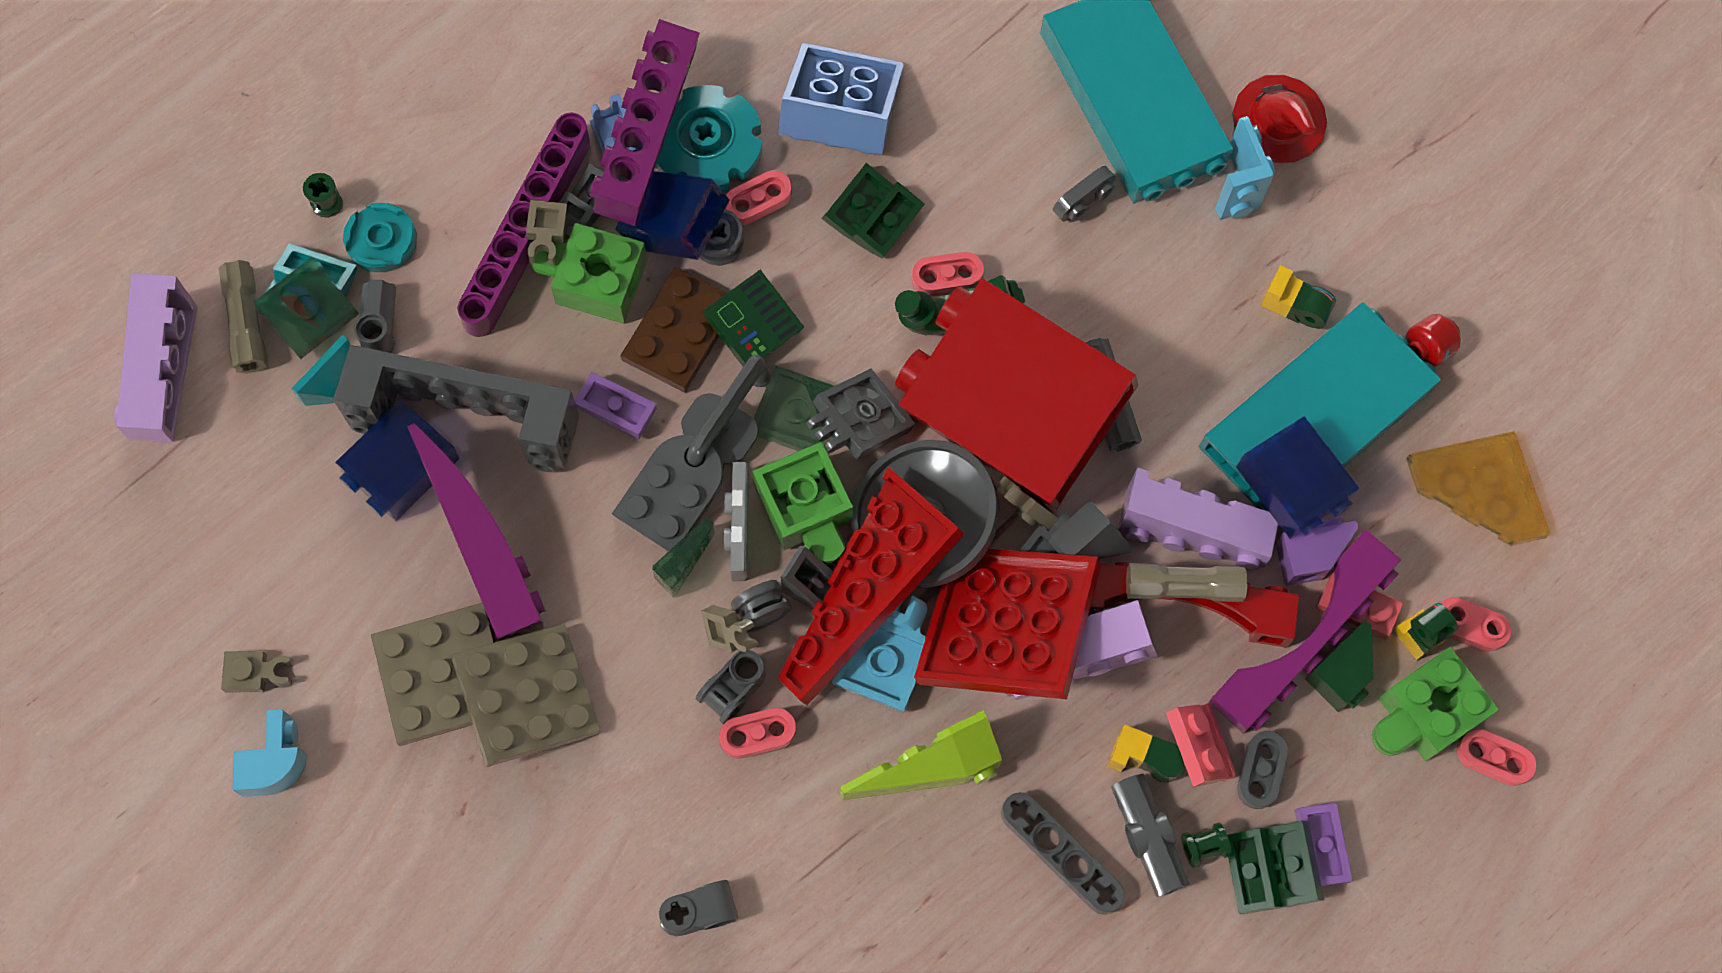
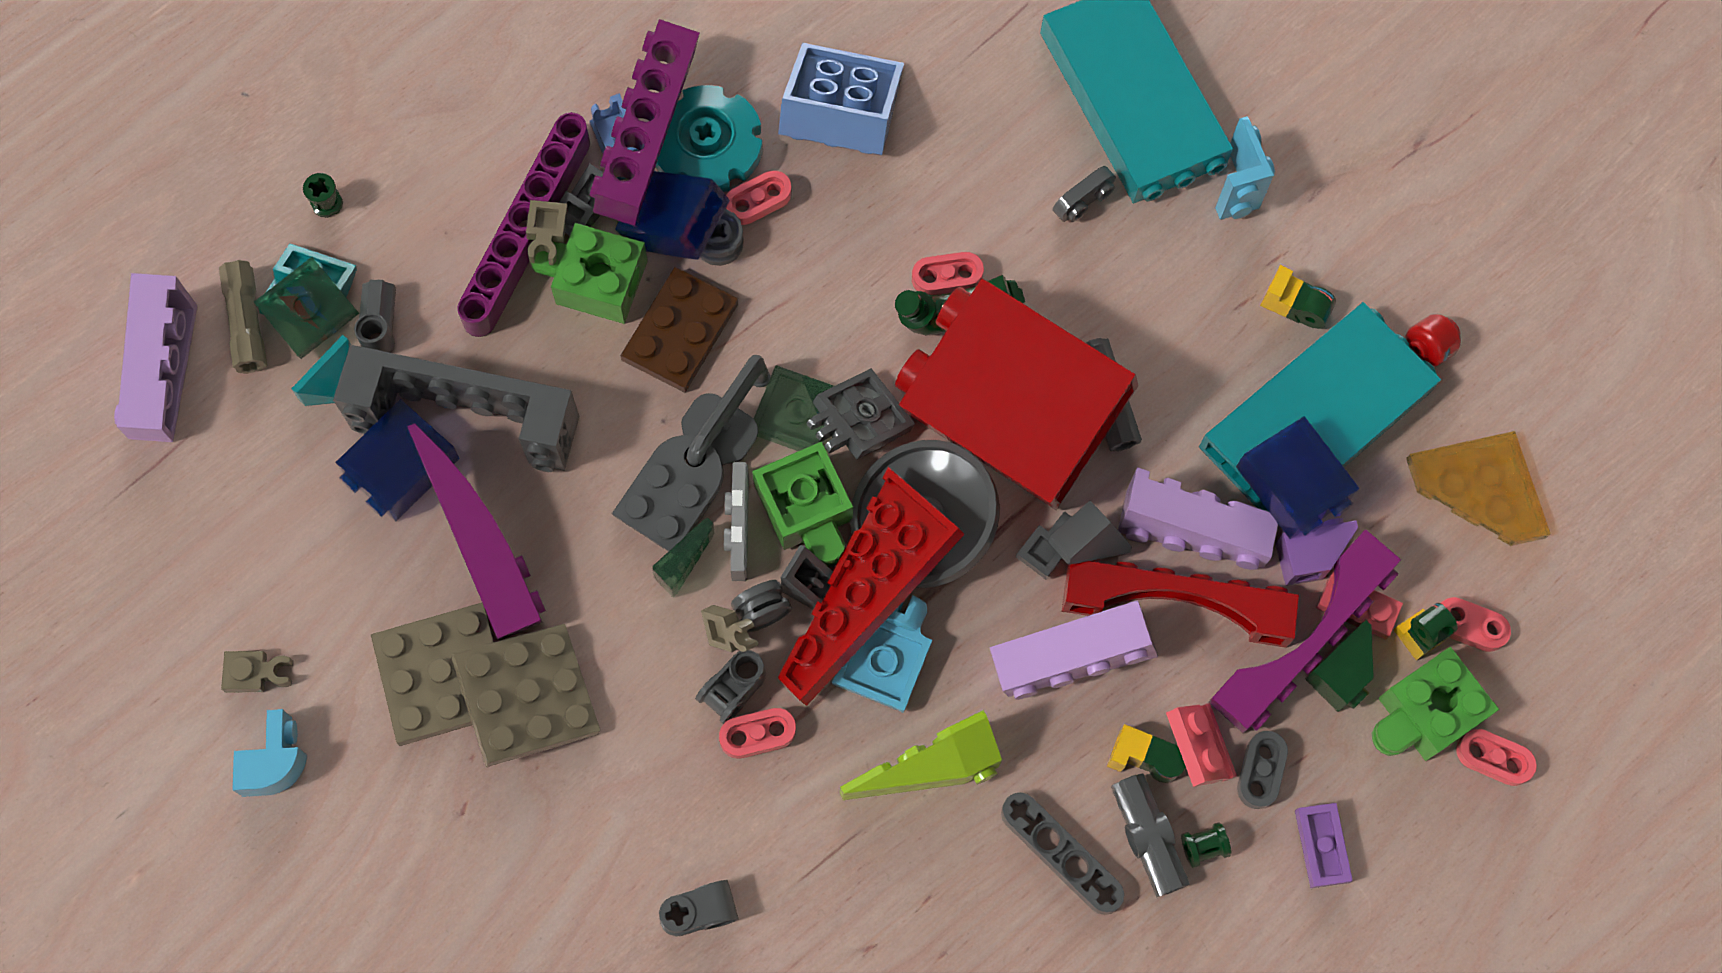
(380, 237): teal tile -> none
(615, 405): medium lavender plate -> none
(753, 318): dark green tile -> none
(873, 211): dark green slope -> none
(1011, 624): red plate -> none
(1030, 507): dark tan plate -> none
(1213, 583): dark tan axle -> none
(1274, 867): dark green slope -> none
(1285, 113): red piece -> none

